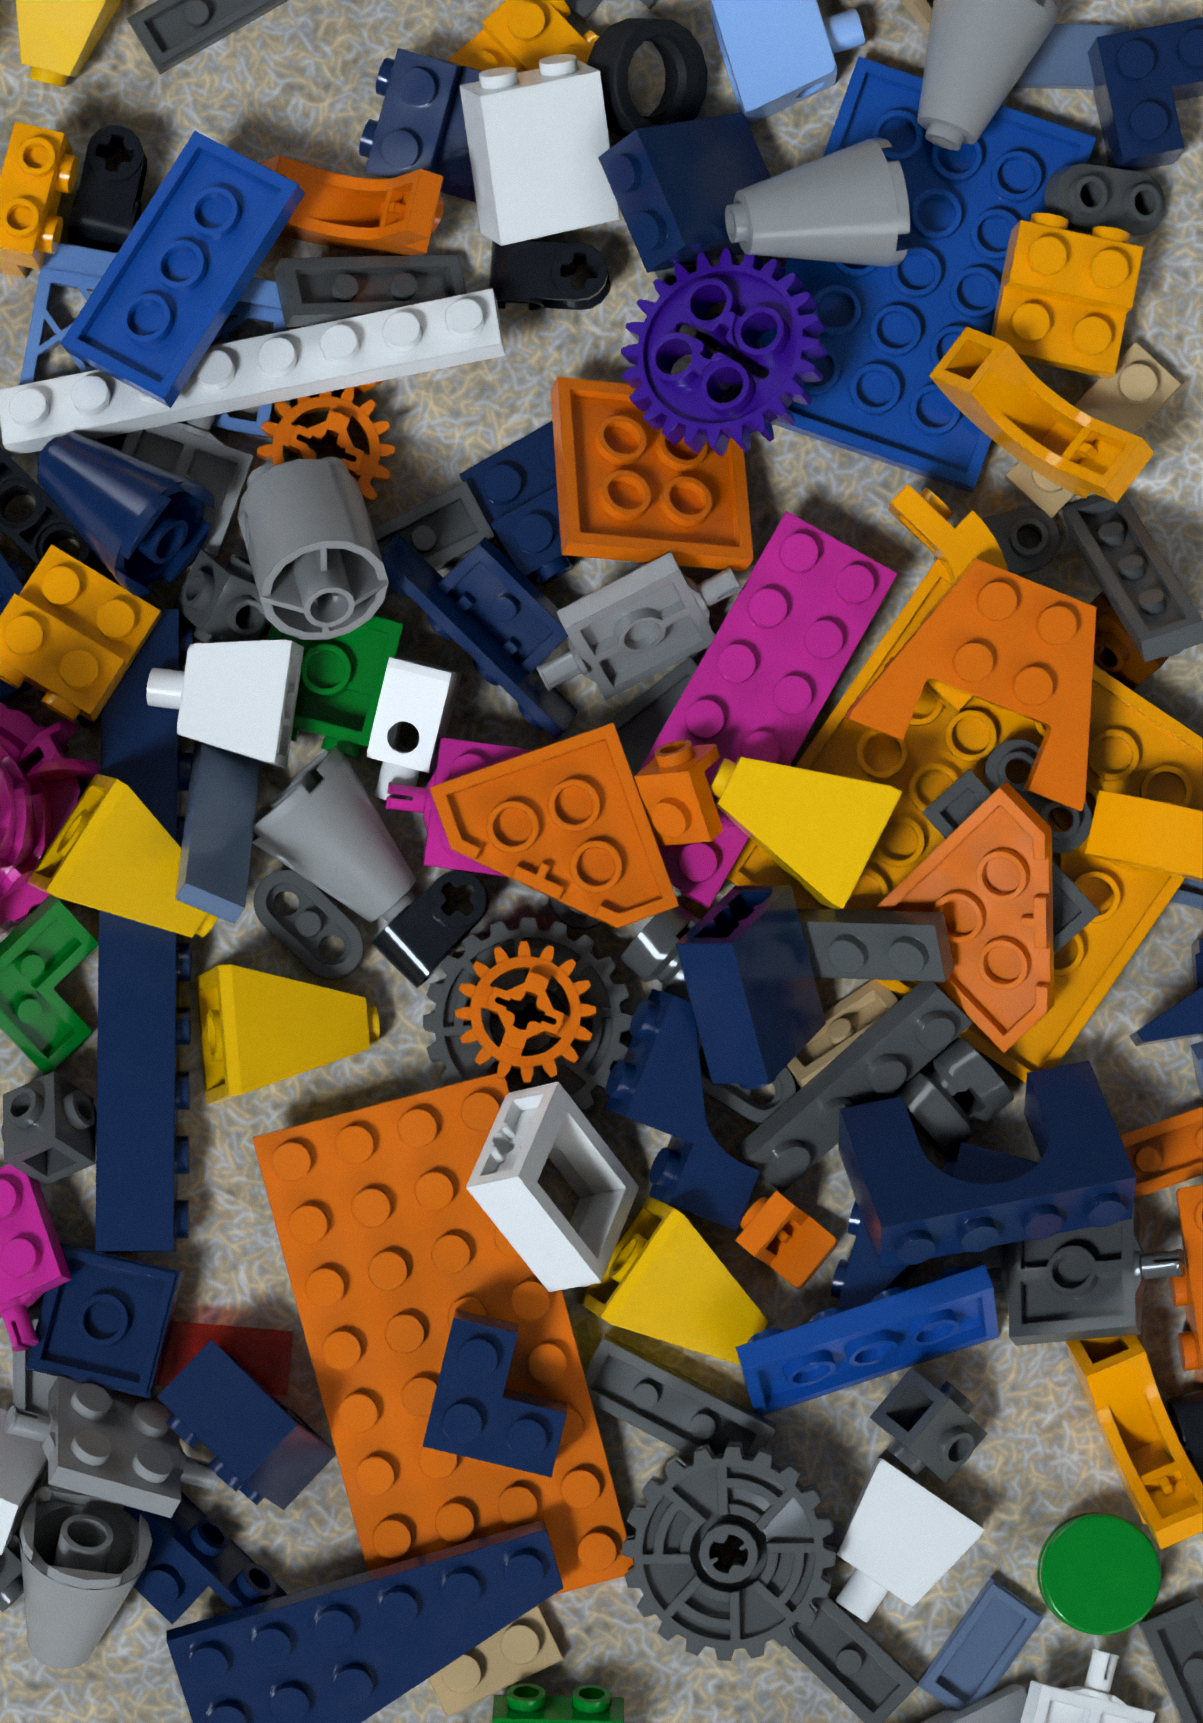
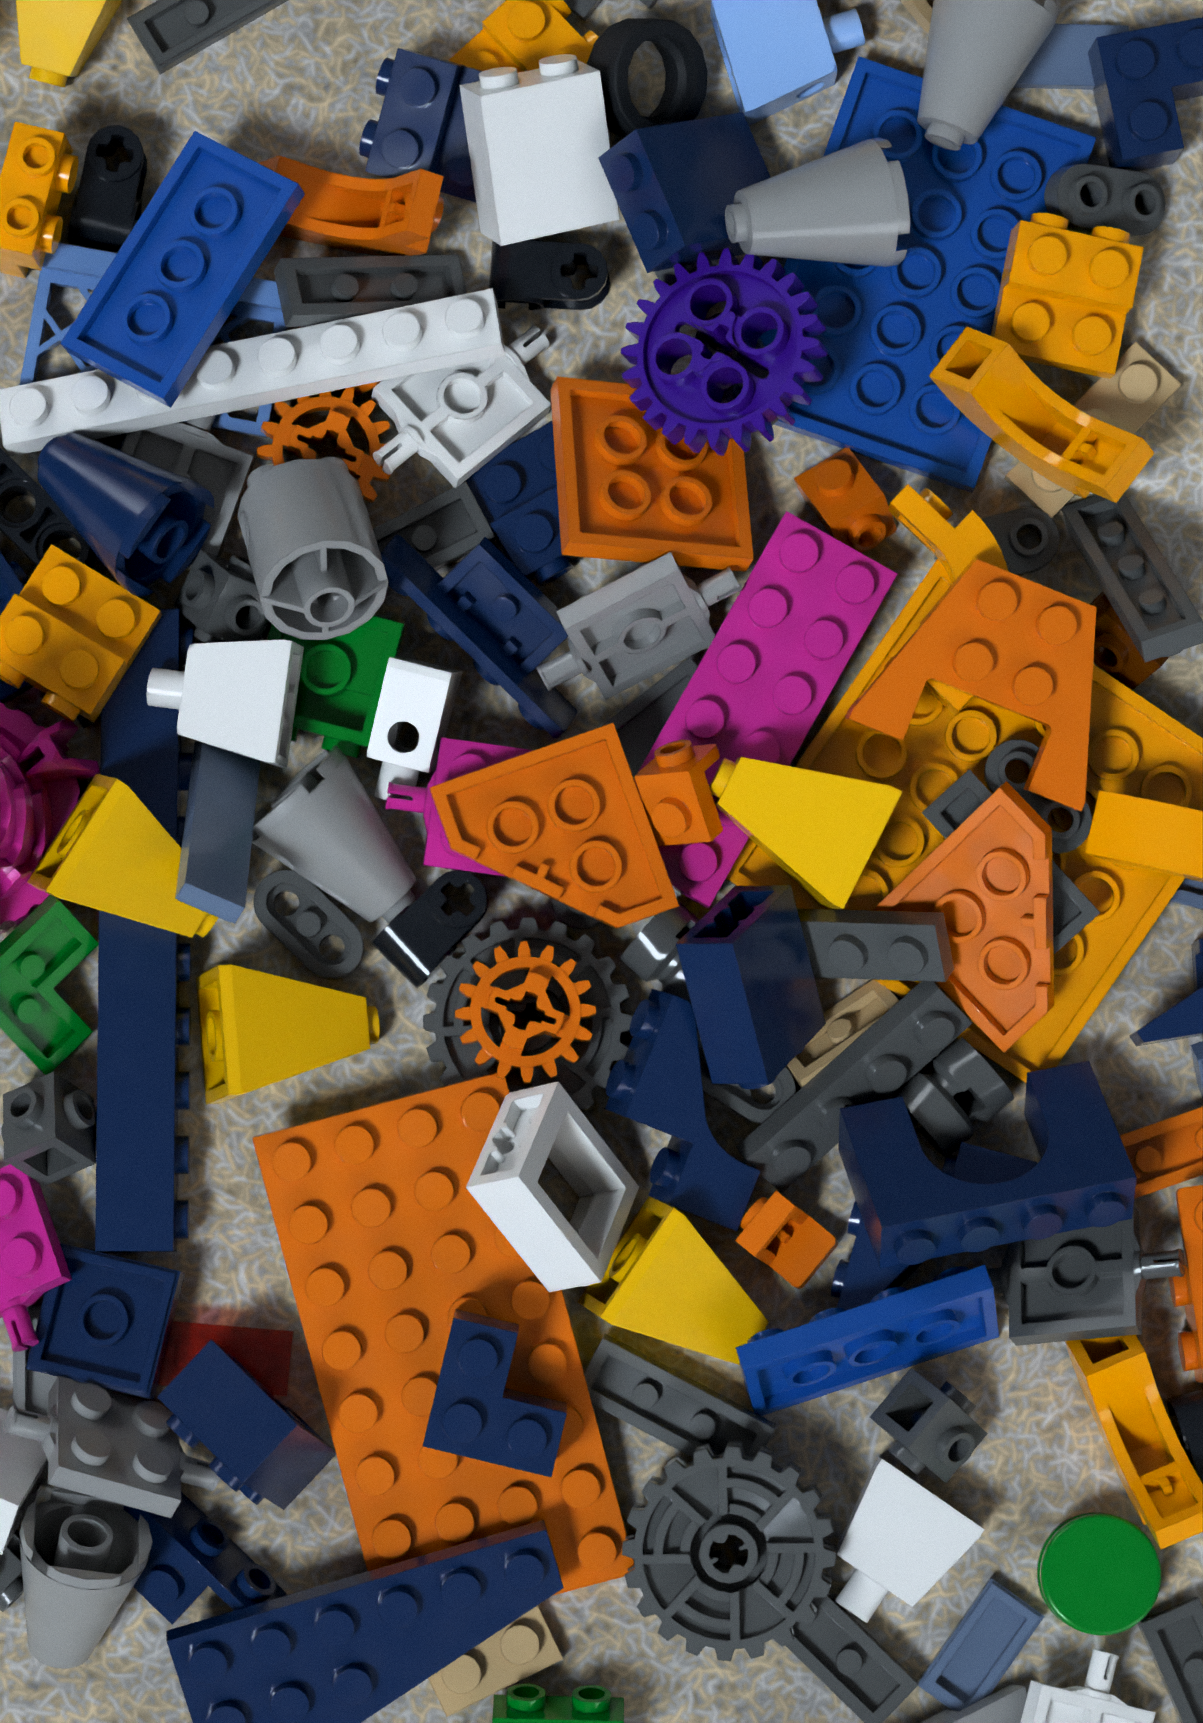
(463, 411): none -> white plate
(847, 501): none -> orange bracket

